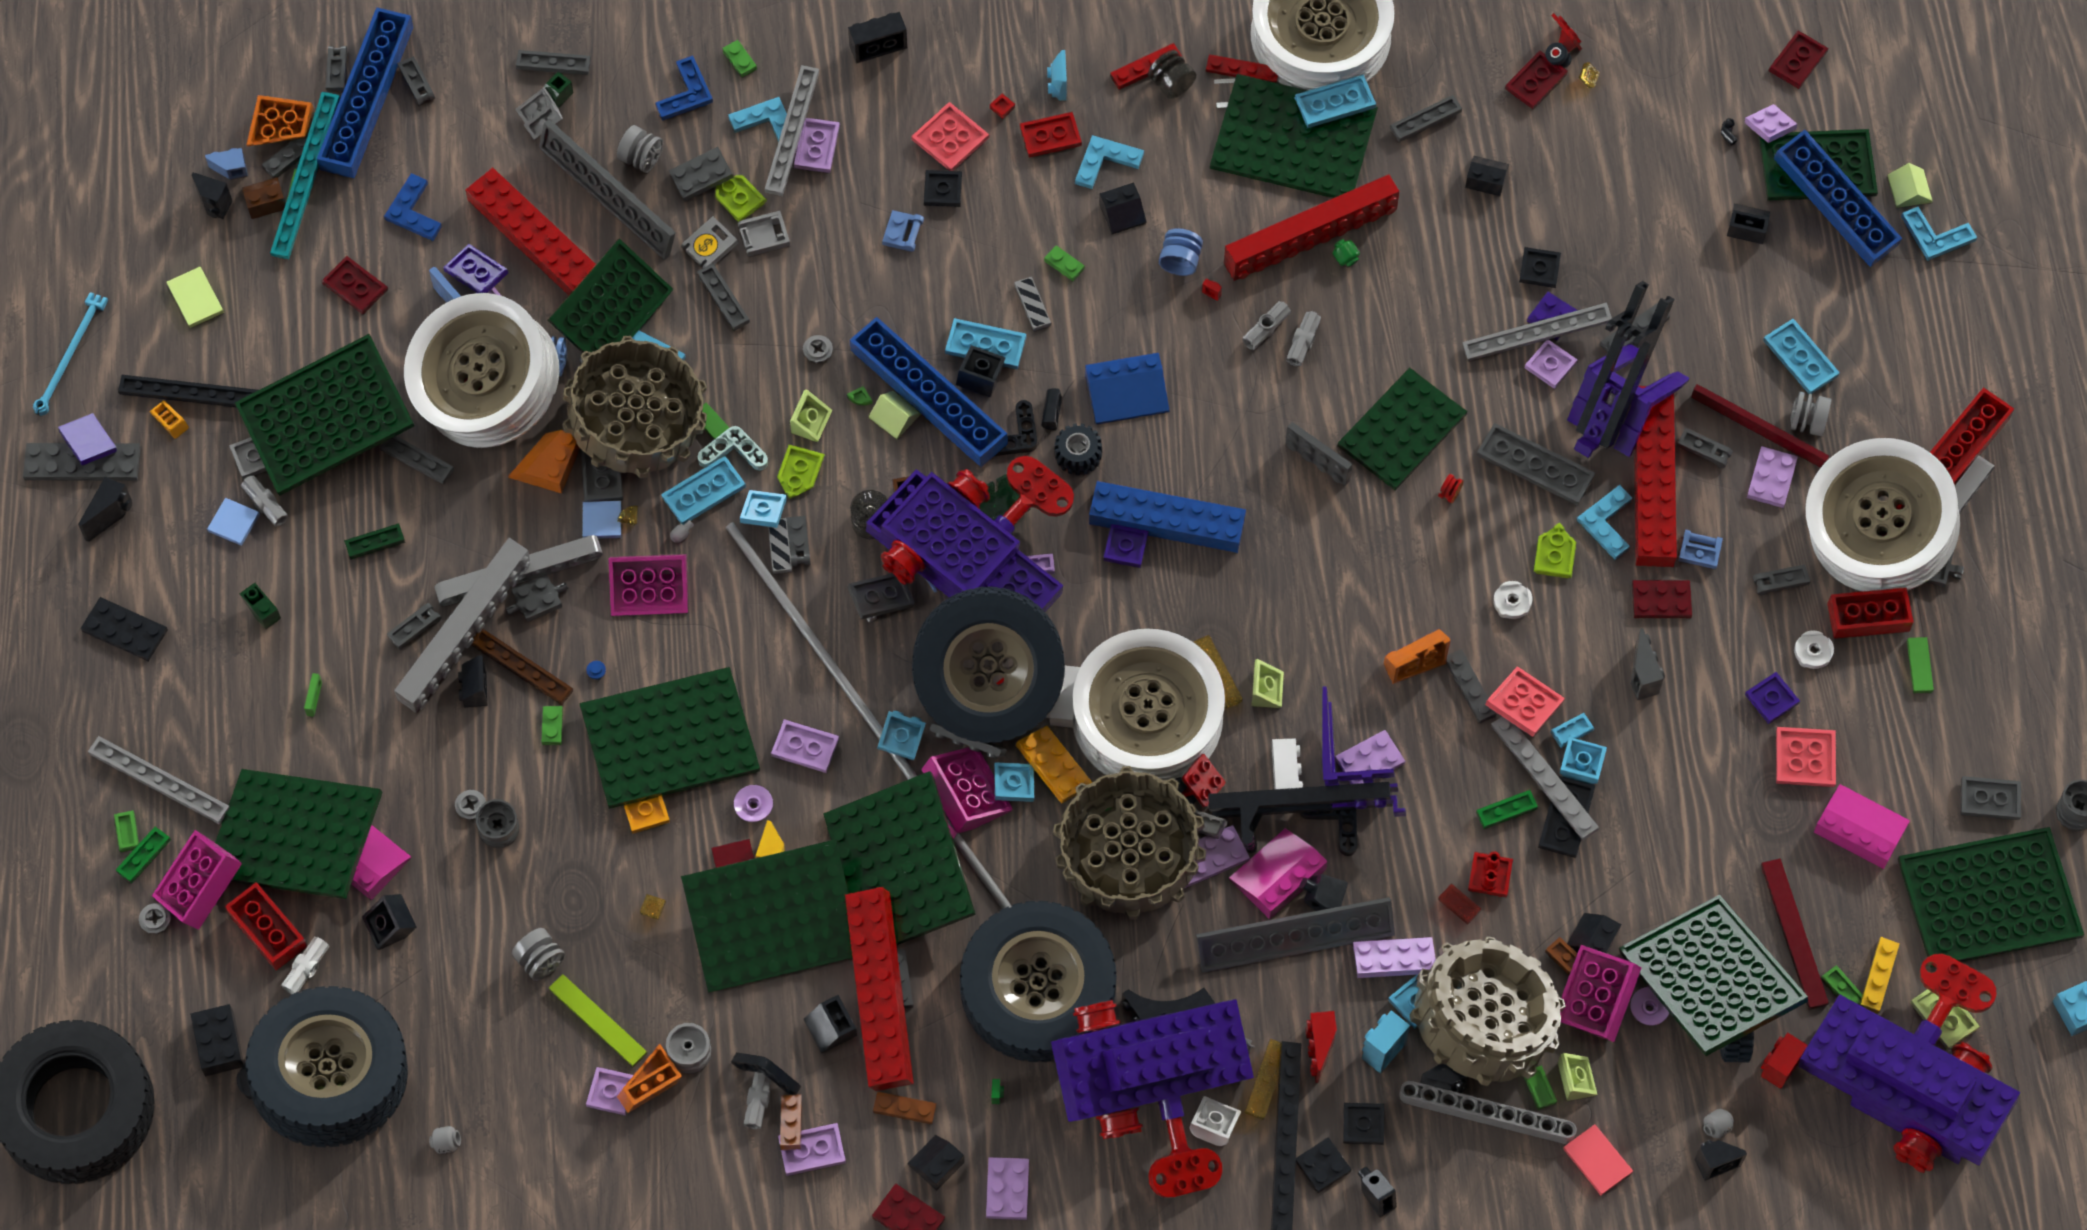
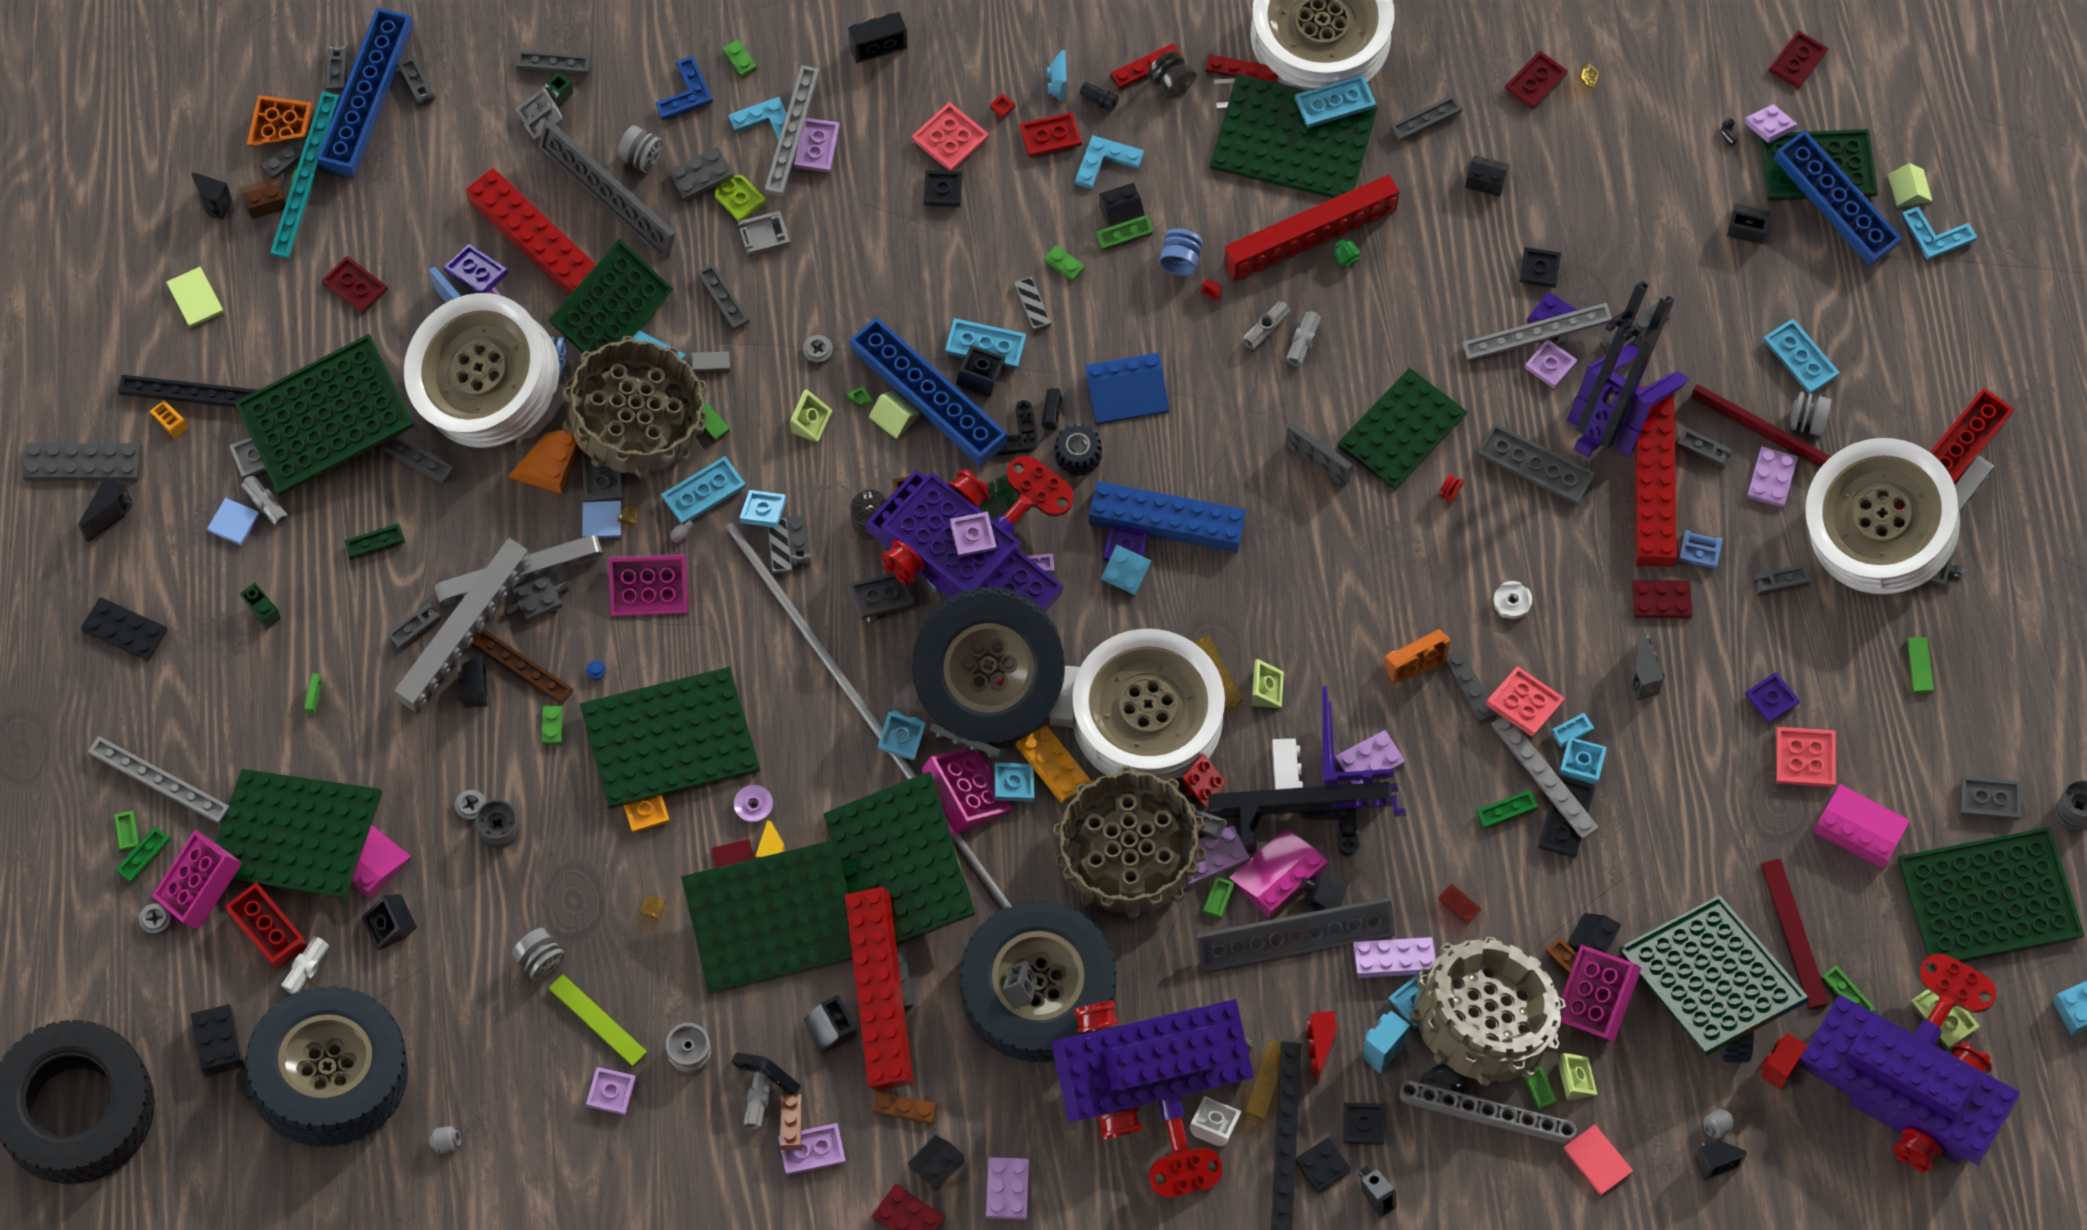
(87, 439): tile -> none
(94, 305): medium azure hinge -> none
(228, 163): medium blue slope -> none
(401, 210): blue plate -> none
(650, 1080): orange wedge -> none
(706, 245): light grey container -> none
(711, 361): none -> light grey tile
(733, 443): light aqua beam -> none
(799, 470): lime tile -> none
(805, 746): lavender plate -> none
(897, 228): medium blue plate -> none
(973, 534): none -> lavender plate
(997, 1091): green plate -> none
(1020, 984): none -> dark grey brick
(1097, 95): none -> black axle
(1124, 231): none -> bright green tile
(1126, 569): none -> medium azure plate
(1145, 1008): black arch -> none
(1218, 897): none -> bright green tile
(1490, 874): red plate -> none
(1555, 553): lime tile -> none
(1559, 52): plate -> none
(1595, 522): medium azure plate -> none
(1642, 999): lavender dish -> none
(1813, 660): white plate -> none
(1870, 613): red brick -> none
(1879, 975): yellow plate -> none

